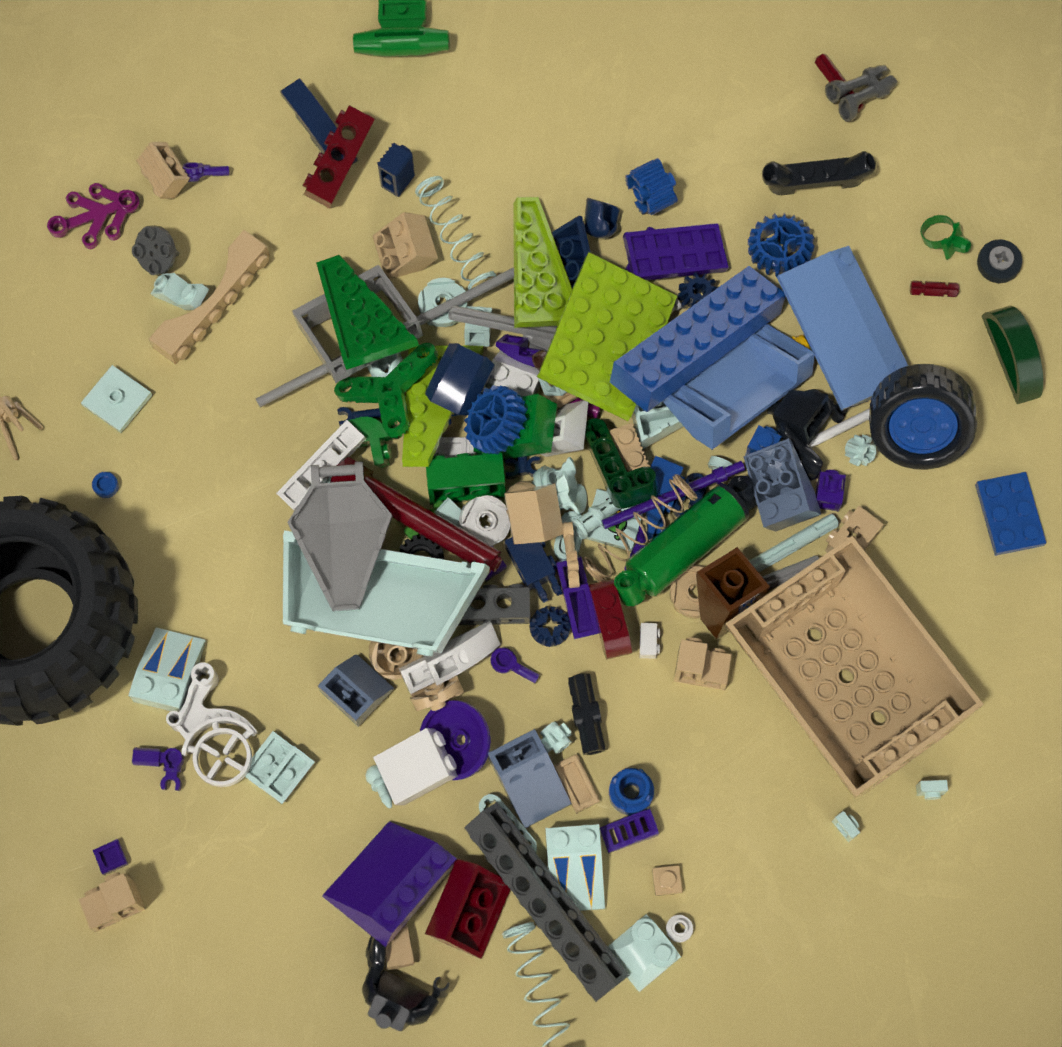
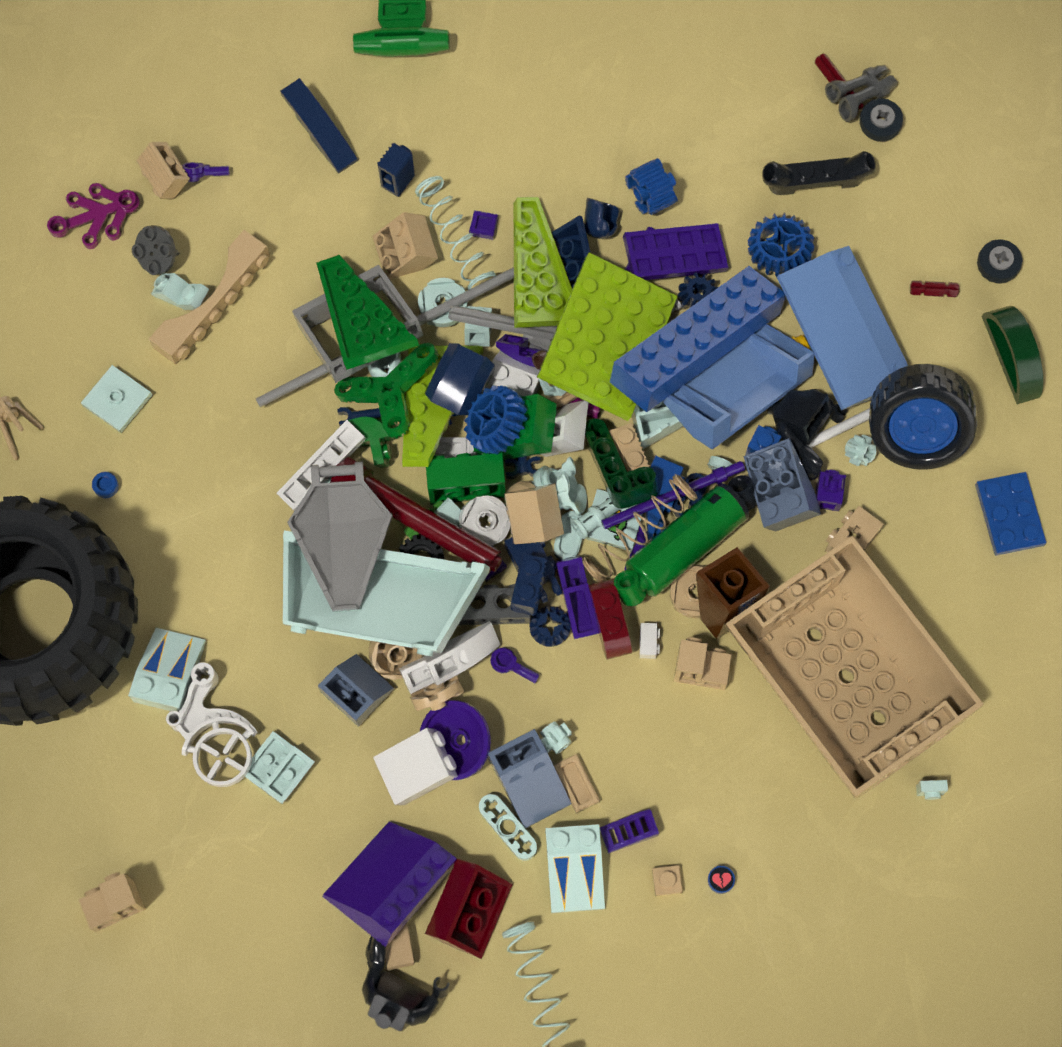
(110, 857): dark purple tile -> none
(171, 758): dark purple bar -> none
(359, 125): dark red brick -> none
(377, 784): light aqua bar -> none
(483, 224): none -> dark purple tile
(529, 584): none -> dark blue brick
(546, 901): dark grey brick -> none
(571, 555): tan bar -> none
(586, 714): black piece -> none
(636, 778): blue piece -> none
(644, 952): light aqua slope -> none
(679, 937): white plate -> none
(721, 879): none -> tile
(781, 576): light grey axle -> none
(794, 542): light aqua axle -> none
(846, 825): light aqua plate -> none
(877, 128): none -> black wheel
(955, 242): green piece -> none

